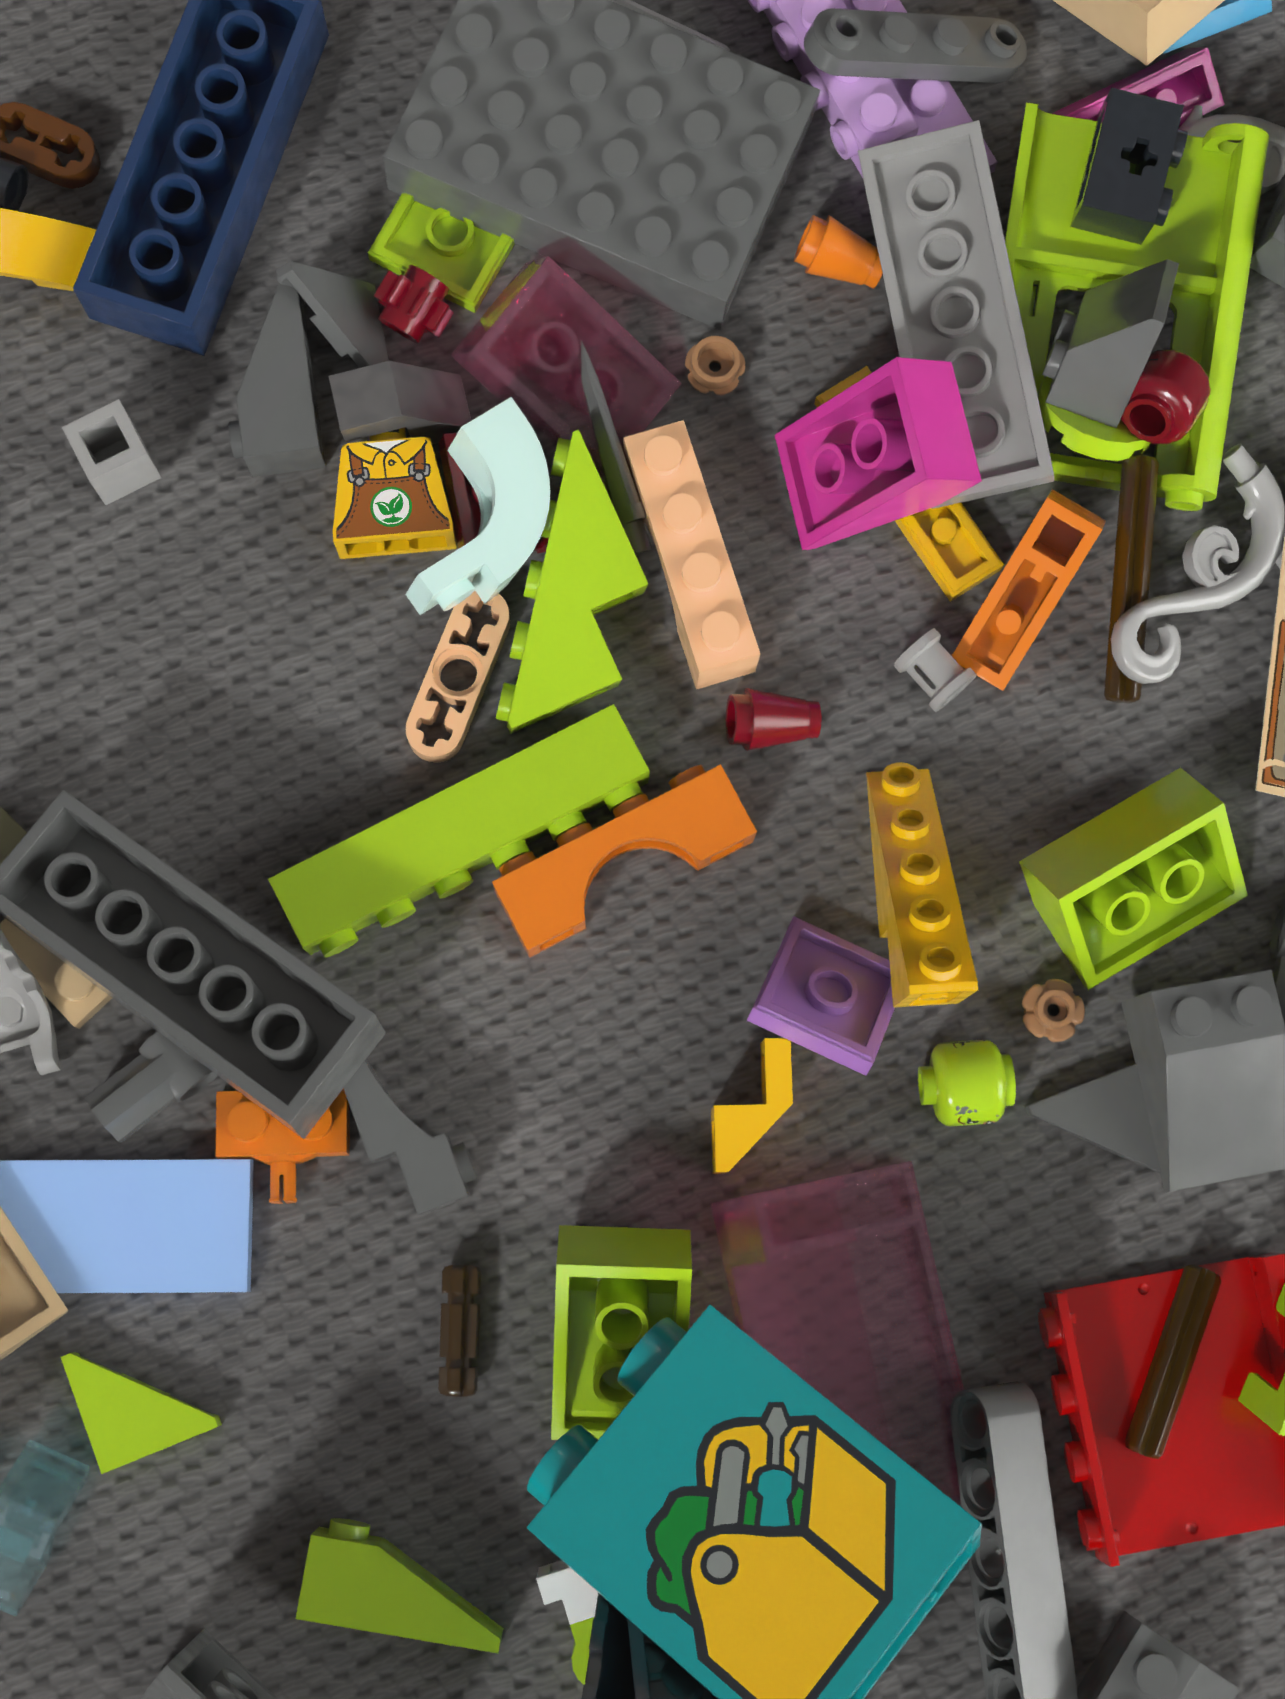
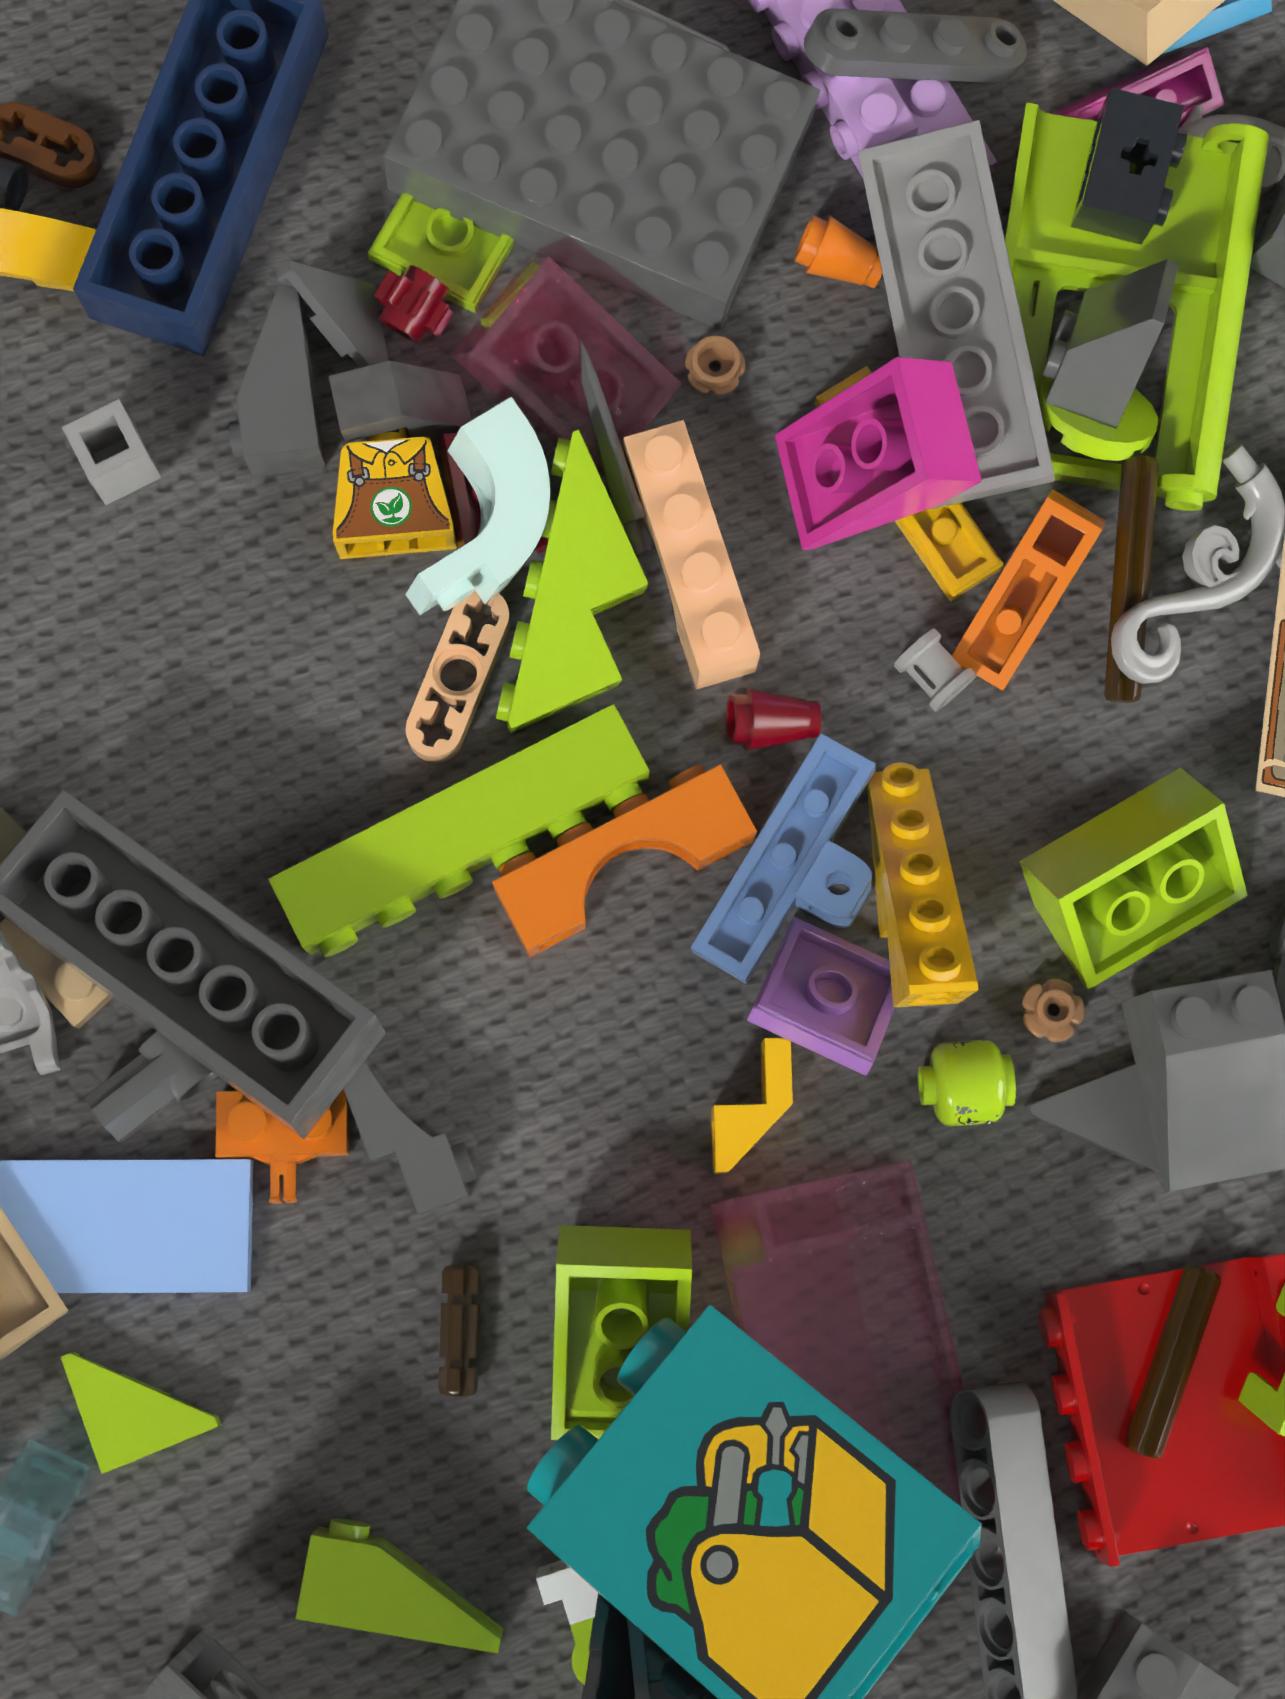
(793, 864): none -> medium blue plate
(1167, 398): dark red head -> none

